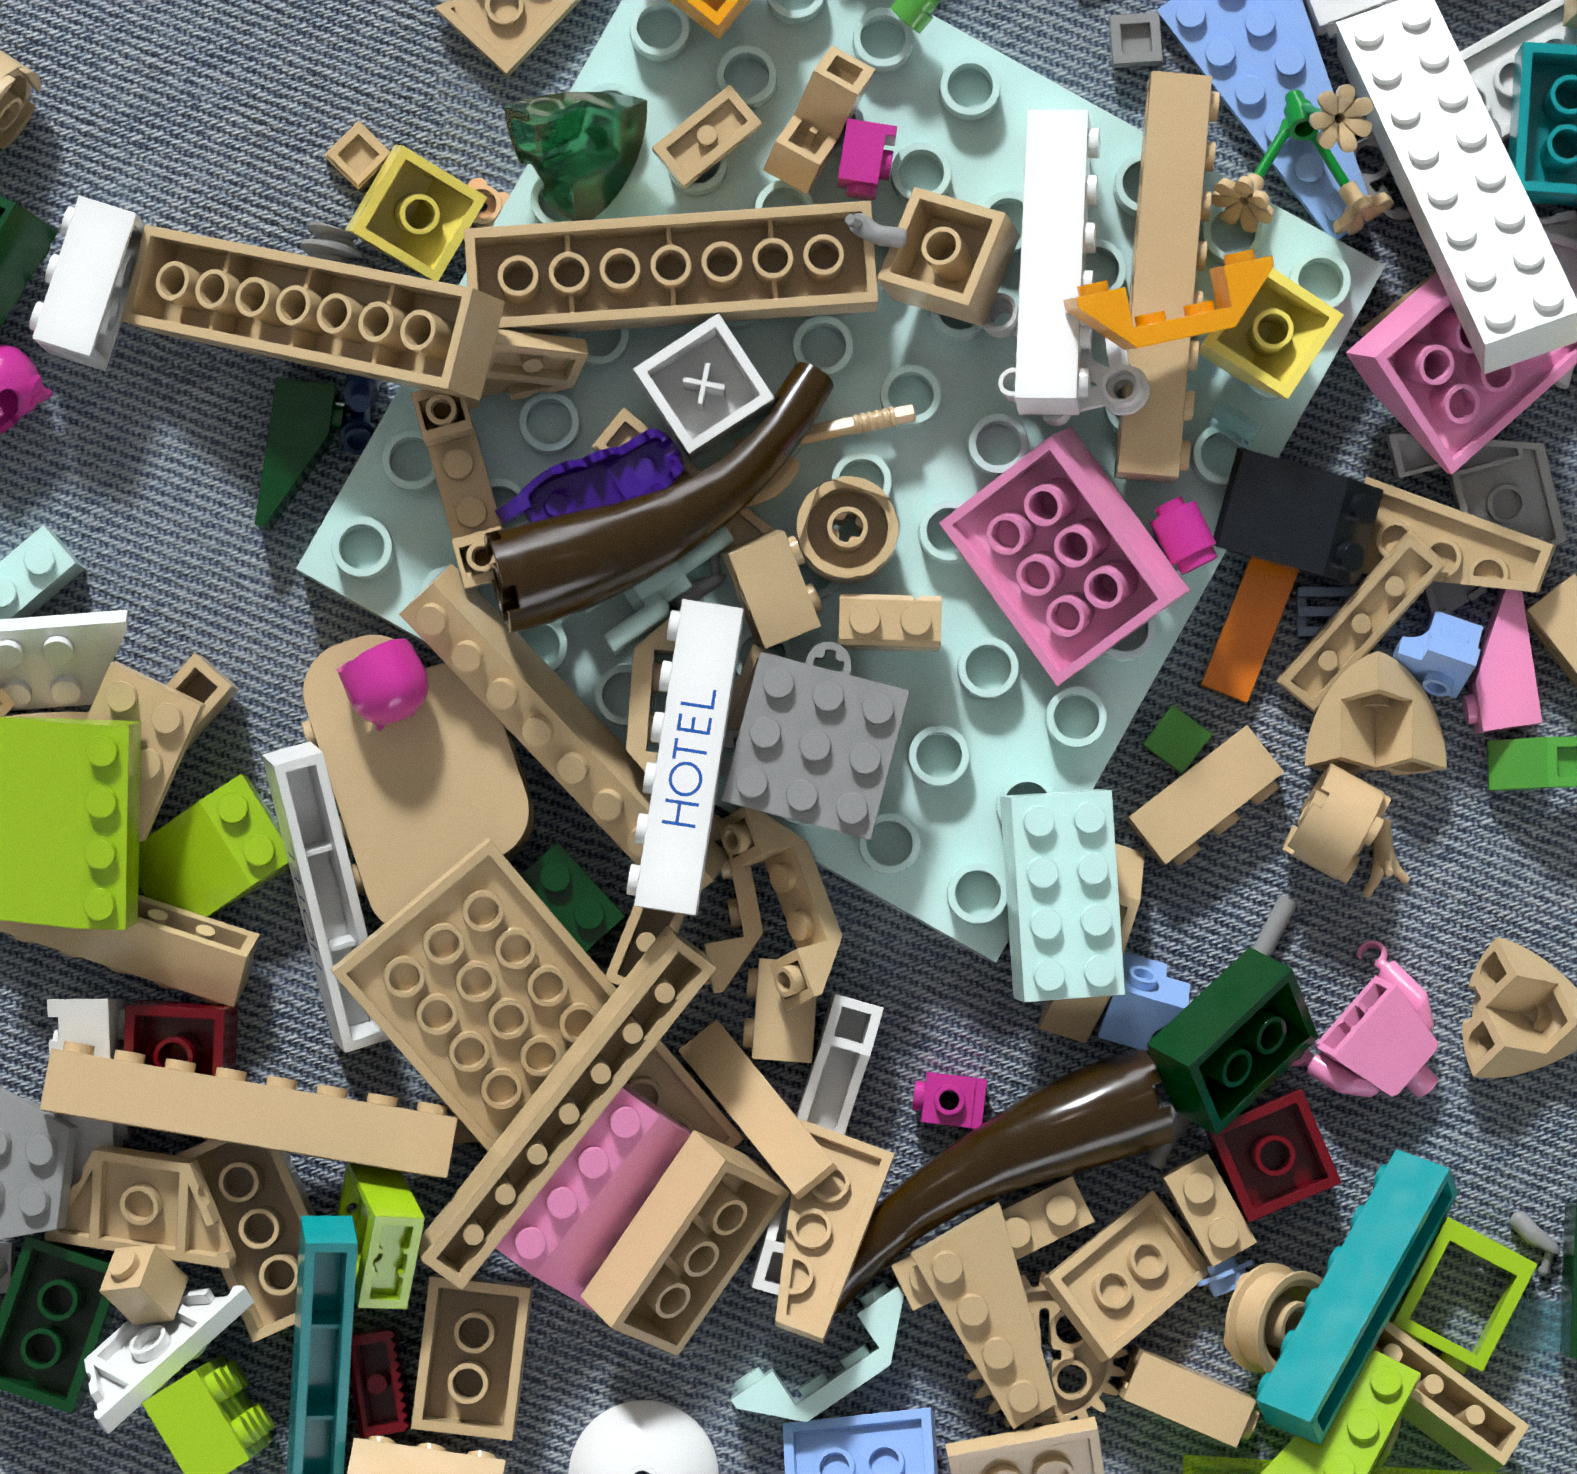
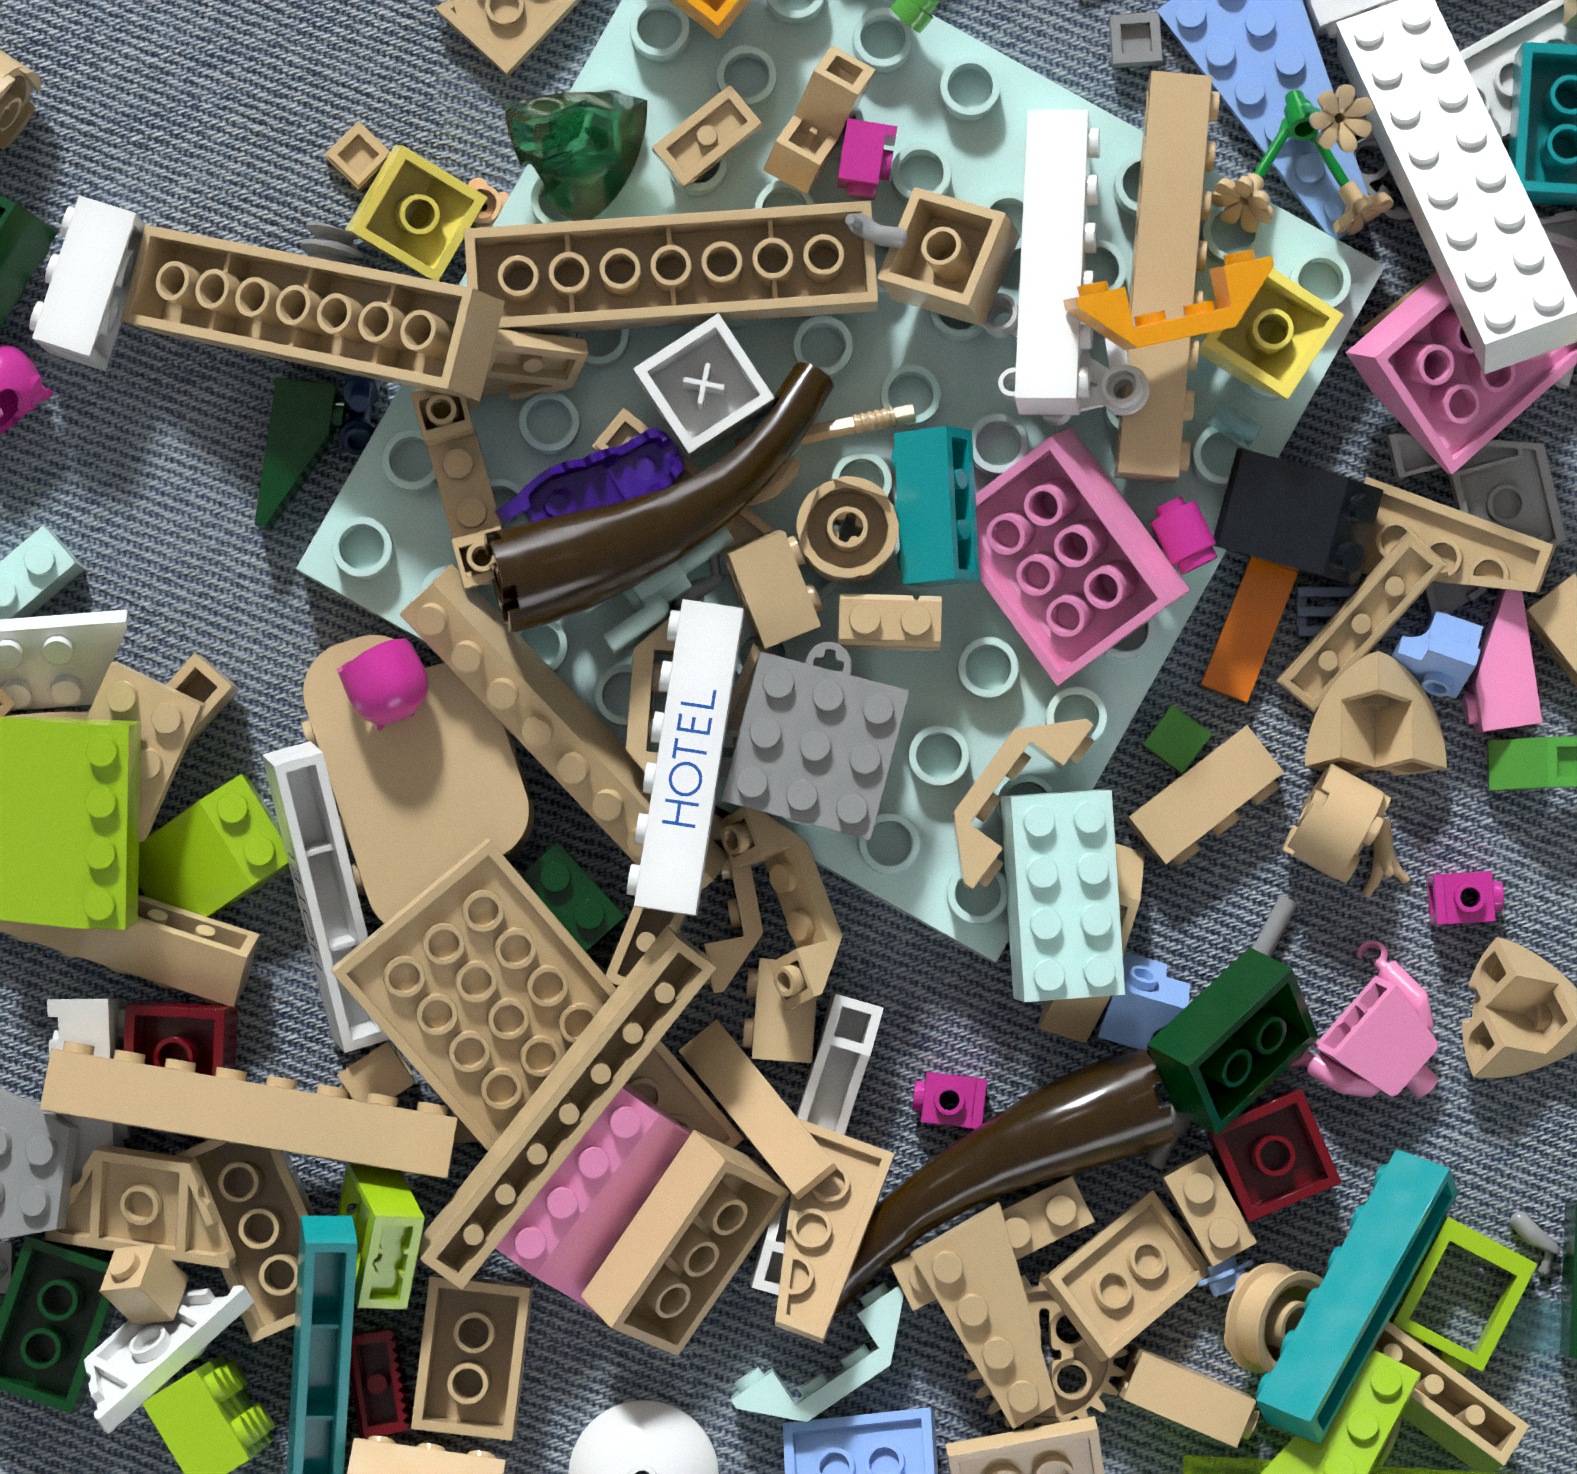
(378, 1073): none -> tan brick
(936, 507): none -> teal brick
(1056, 743): none -> tan slope
(1445, 901): none -> dark pink brick

